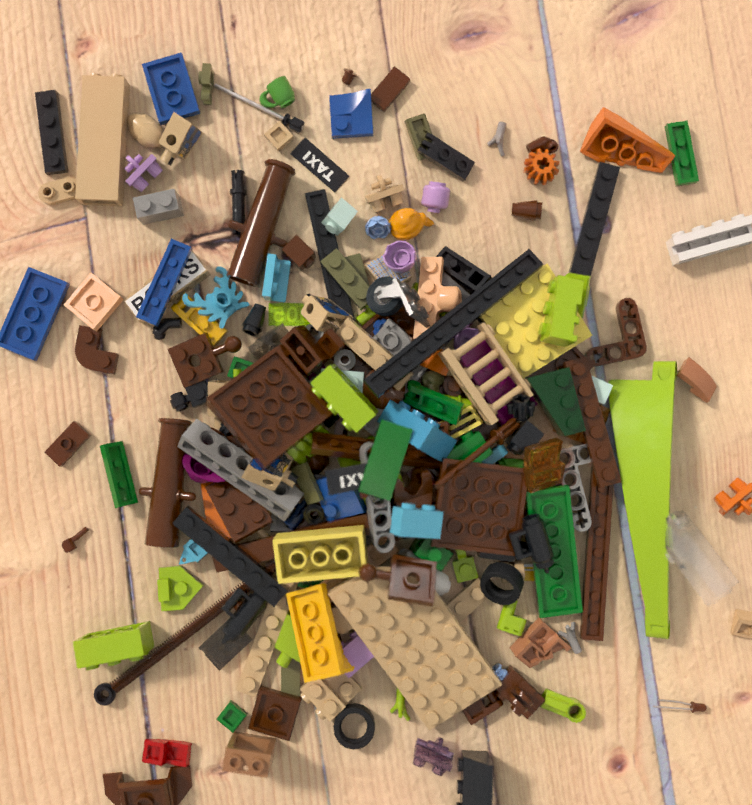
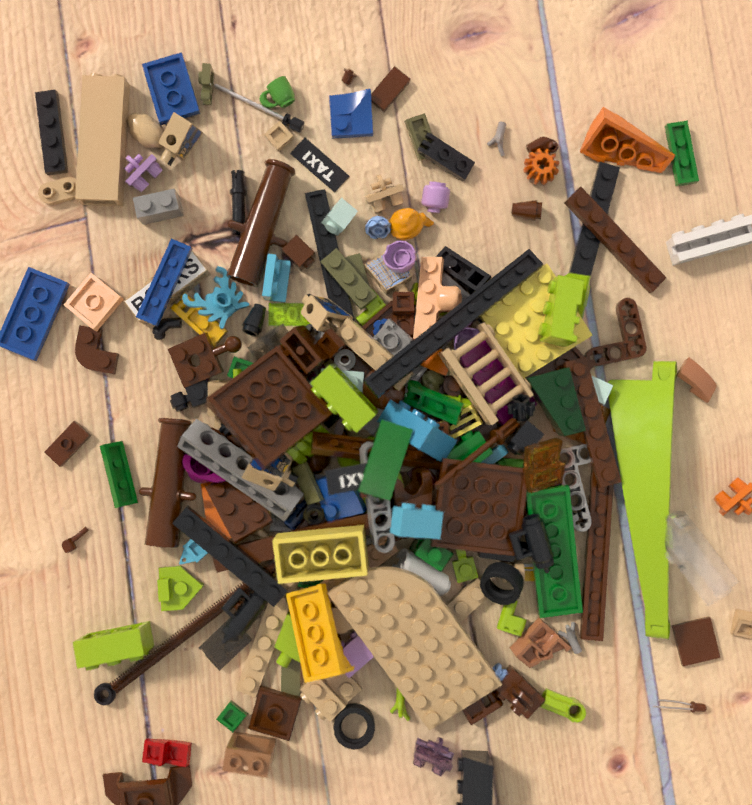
(389, 294): plate -> none
(399, 588): reddish brown plate -> none
(615, 240): none -> reddish brown plate
(695, 641): none -> reddish brown piece

